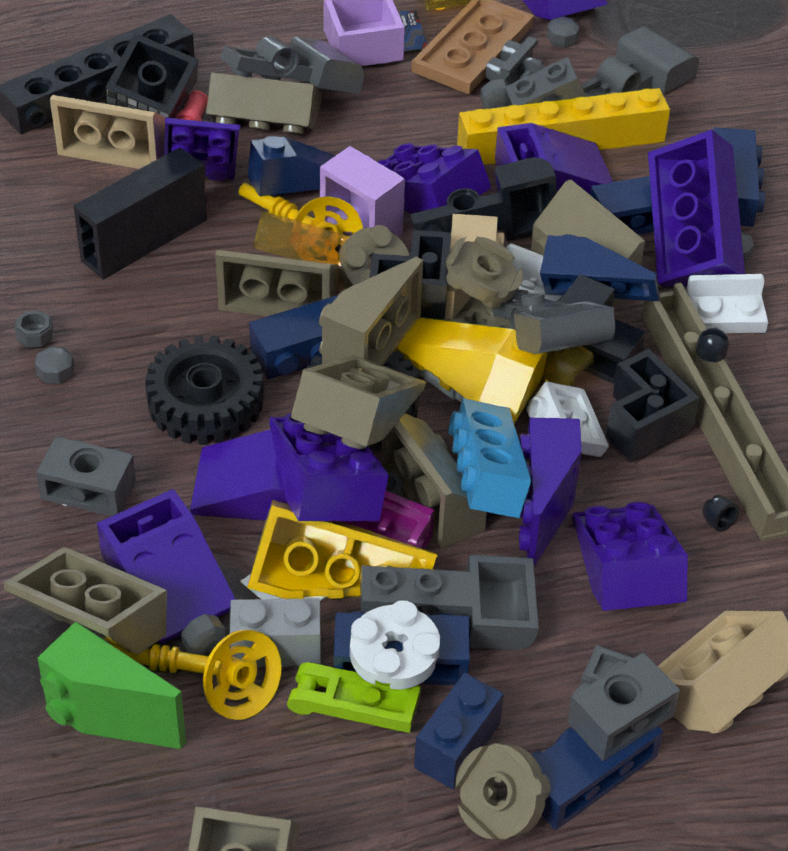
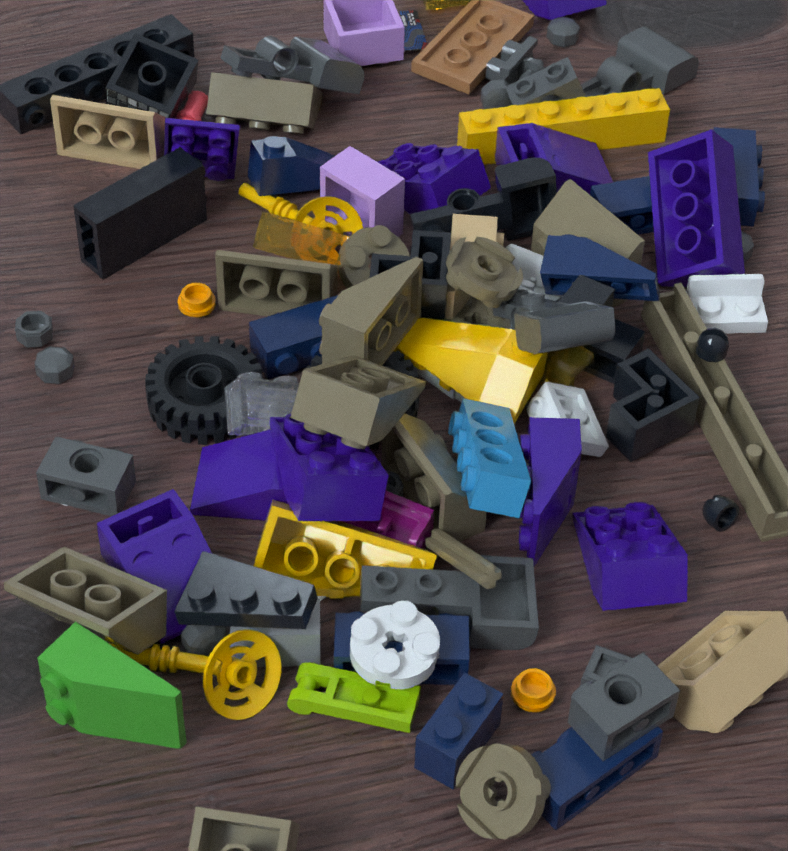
(196, 300): none -> light orange plate
(243, 596): none -> black wing
(254, 400): none -> clear brick
(463, 558): none -> dark tan axle
(533, 690): none -> light orange plate

